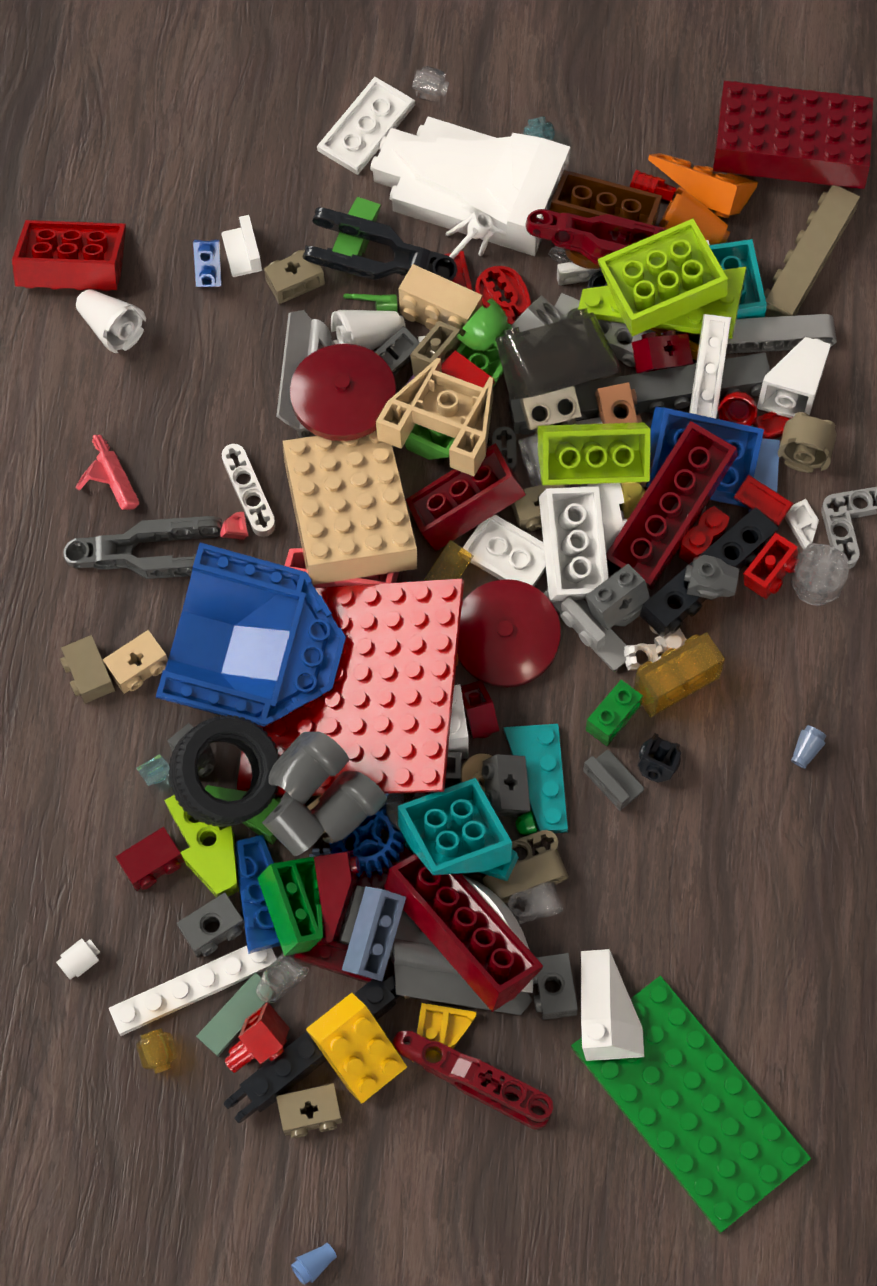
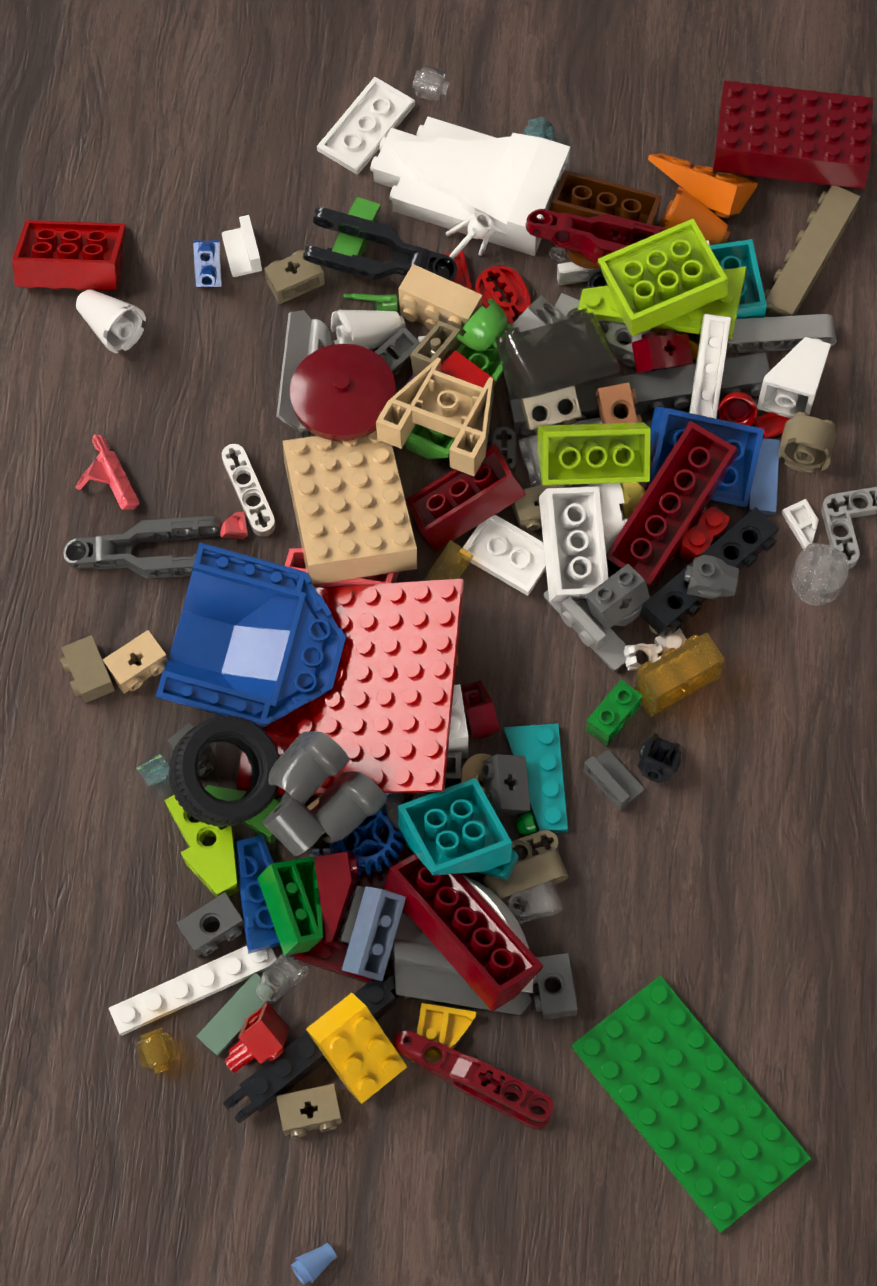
(78, 958): white brick -> none
(150, 859): dark red brick -> none
(507, 633): dark red dish -> none
(607, 1013): white wedge -> none
(652, 184): red hinge -> none
(770, 566): red brick -> none
(771, 504): red tile -> none
(808, 745): sand blue cone -> none

